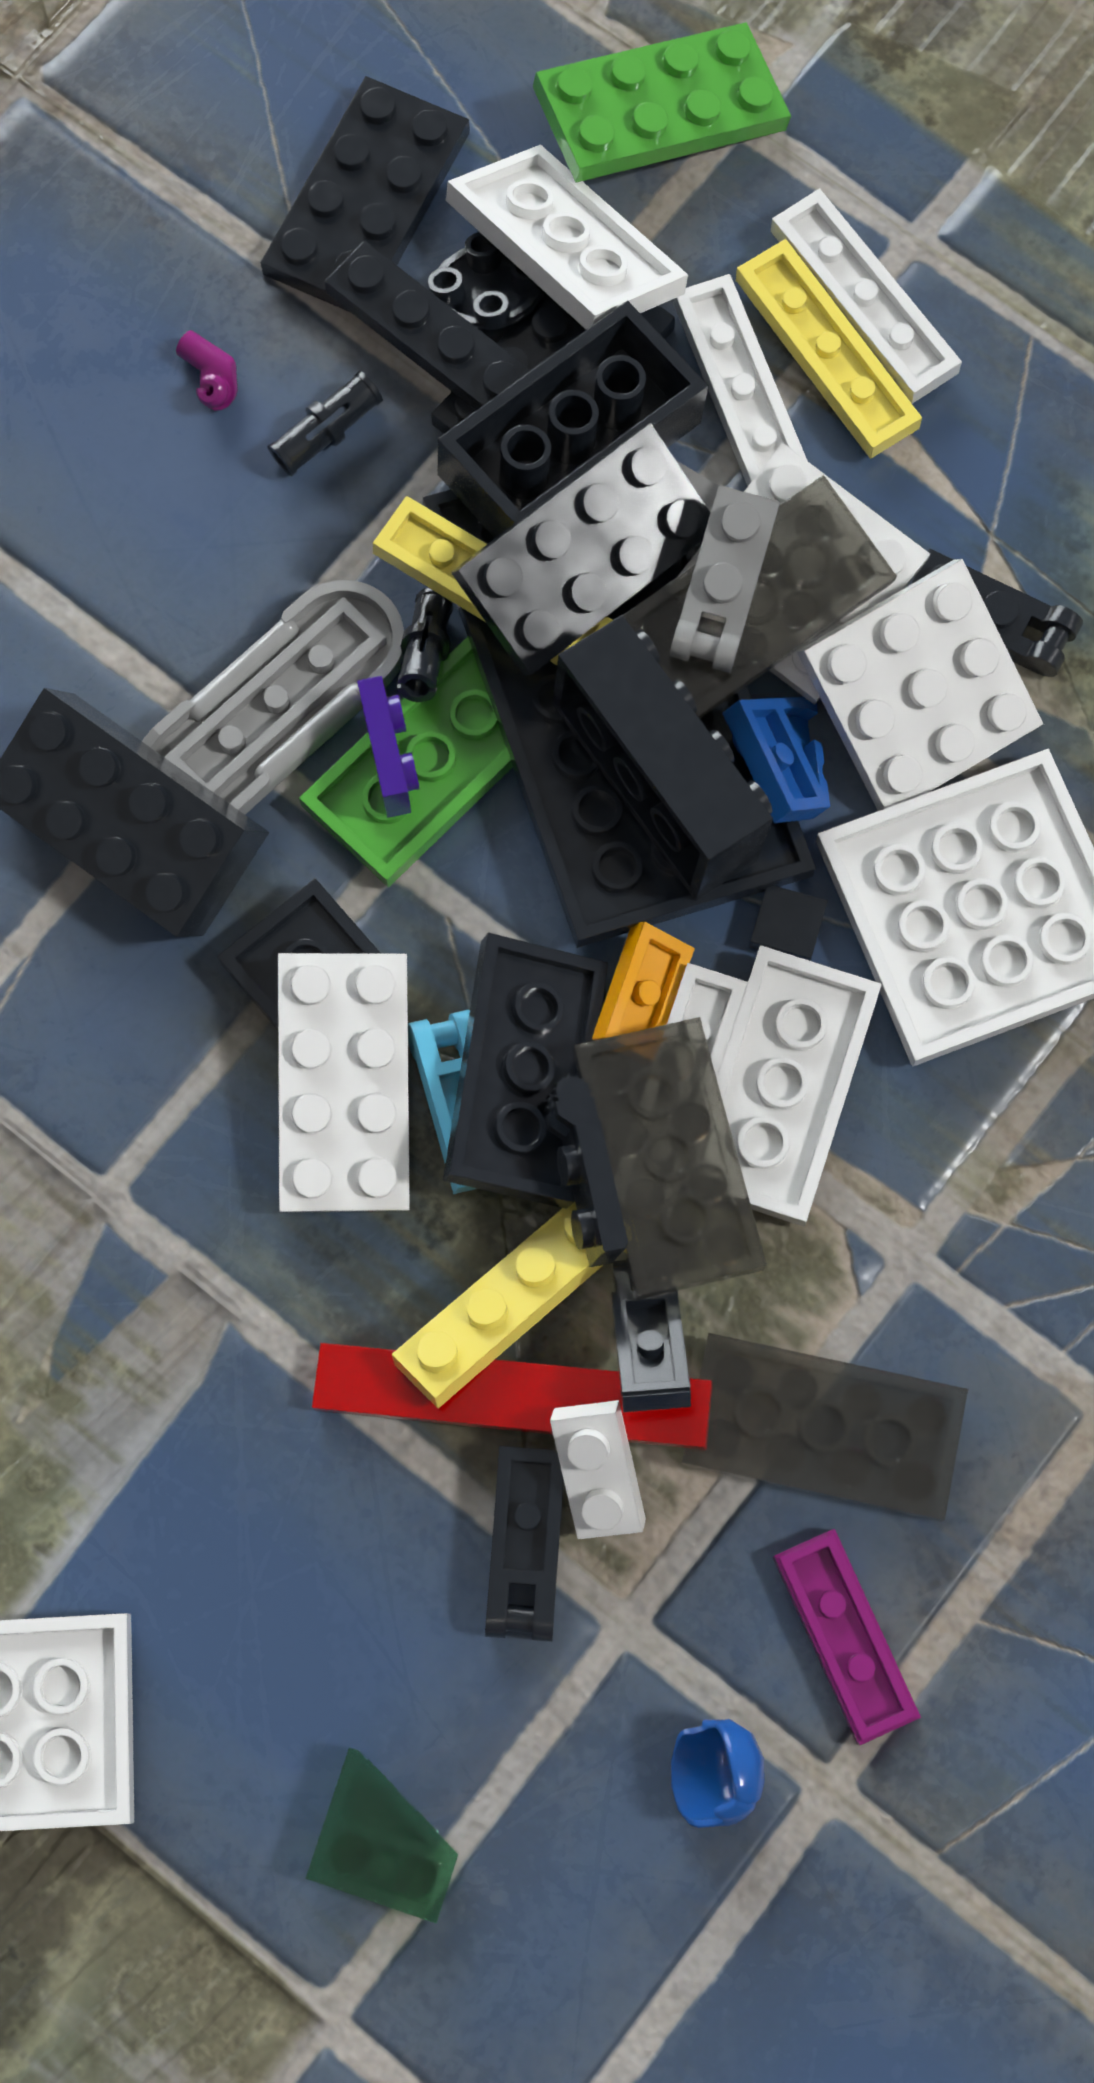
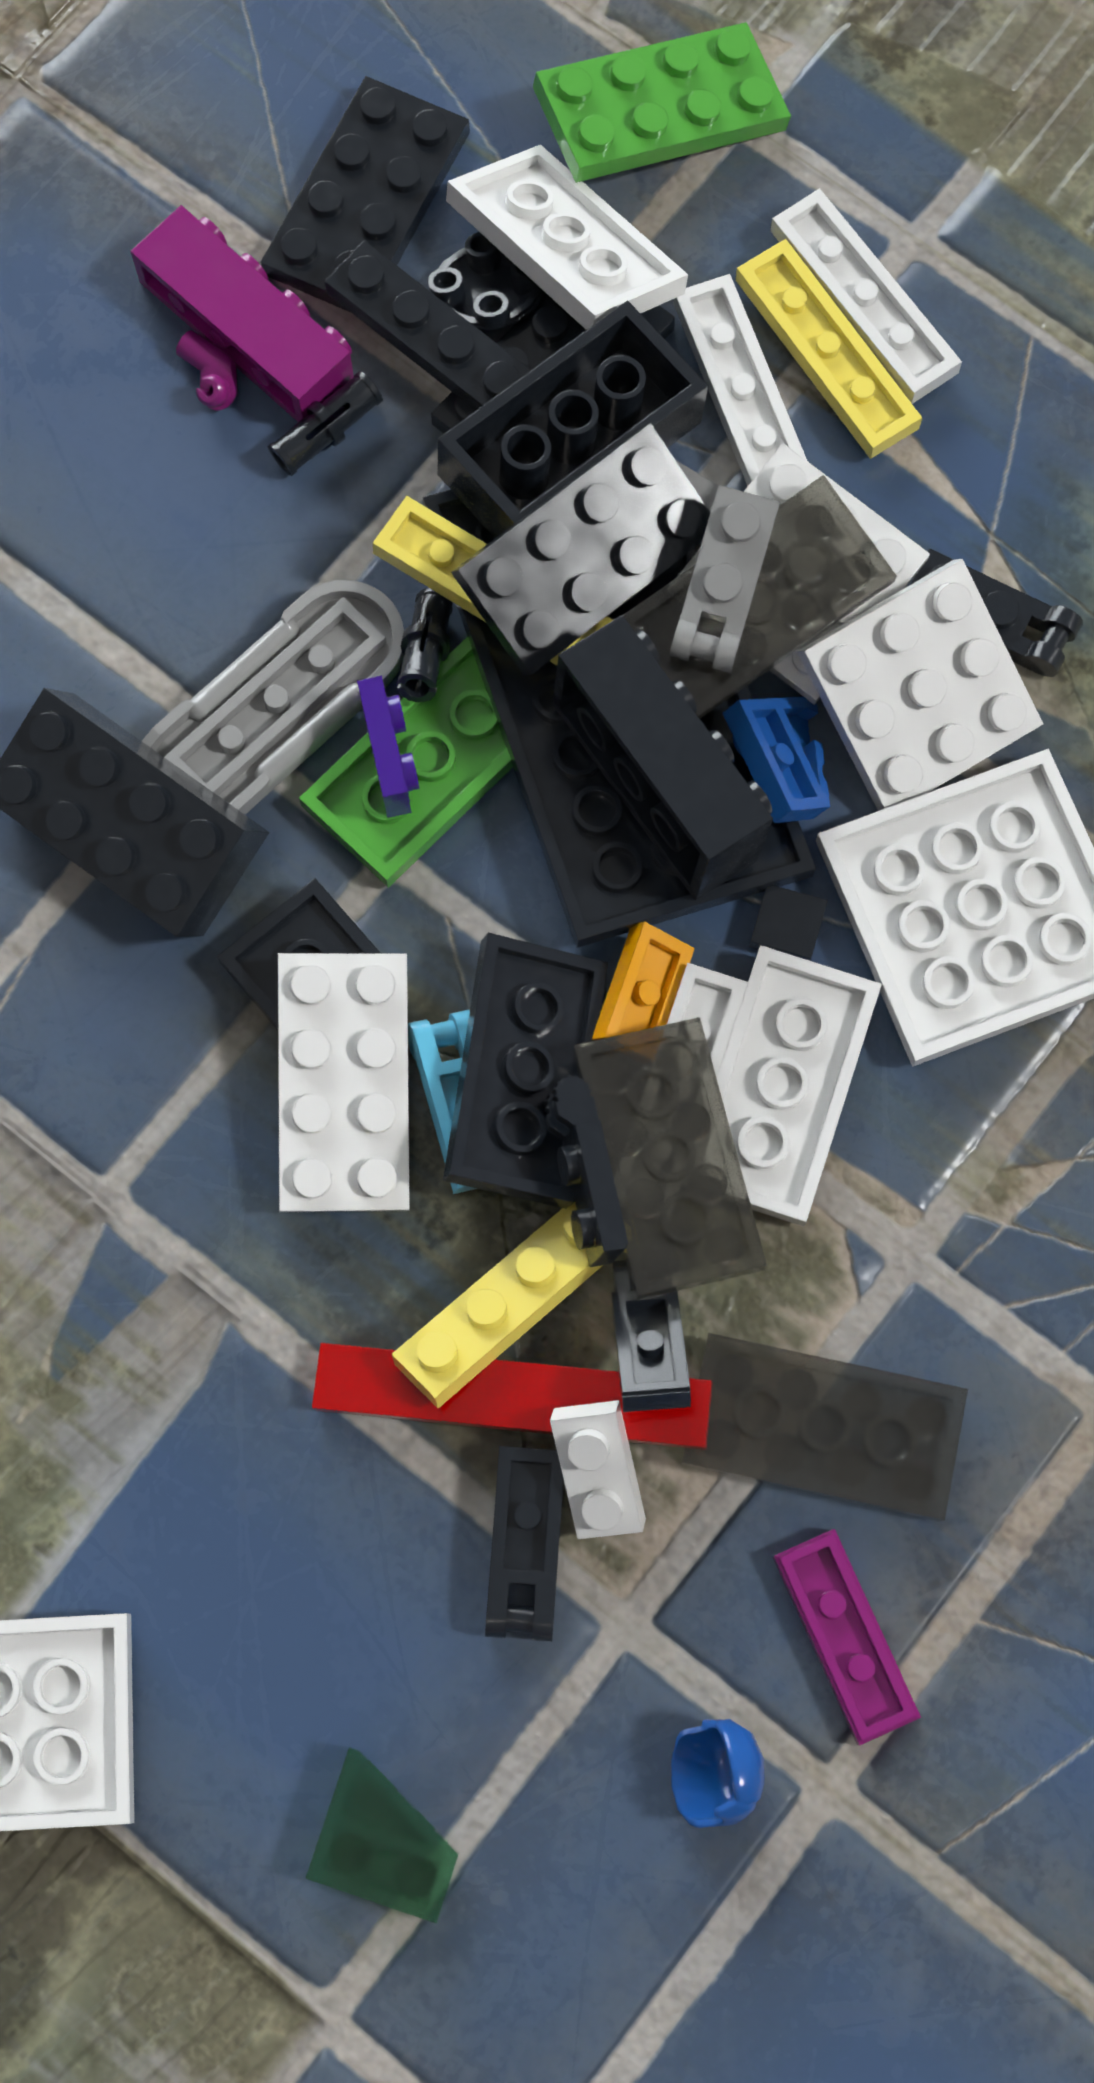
(242, 312): none -> magenta brick

